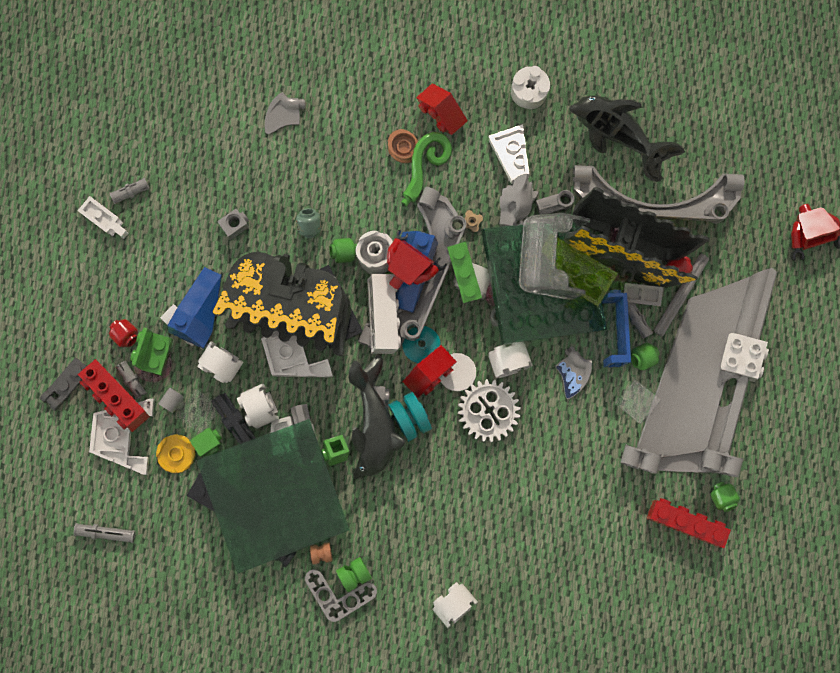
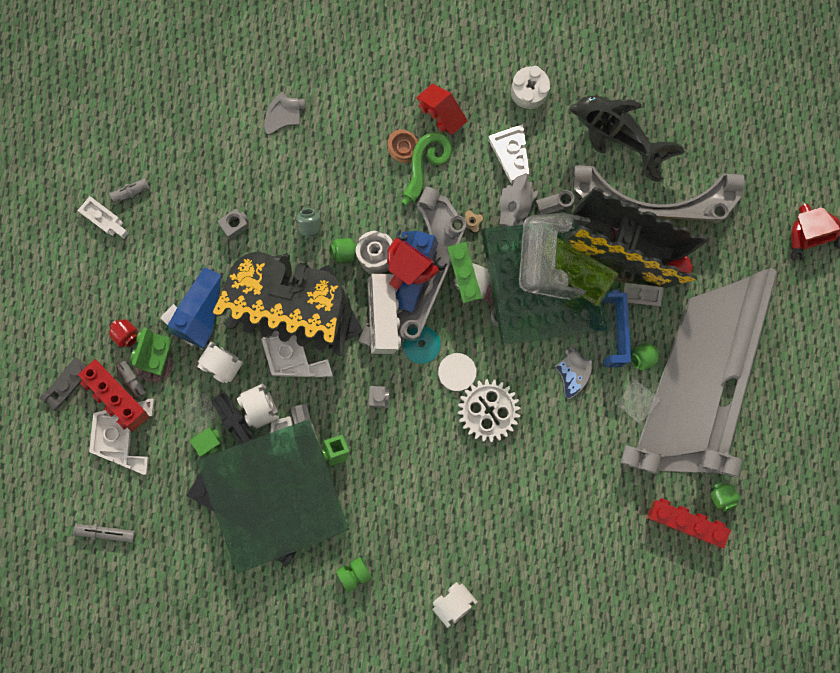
(172, 400): light grey piece -> none
(179, 449): yellow tile -> none
(321, 553): nougat wheel -> none
(333, 601): light grey beam -> none
(378, 434): pearl dark grey animal -> none
(410, 416): teal wheel -> none
(429, 371): red brick -> none
(509, 359): white brick -> none
(638, 320): light grey pin -> none
(680, 296): light grey axle -> none
(744, 356): white bracket -> none

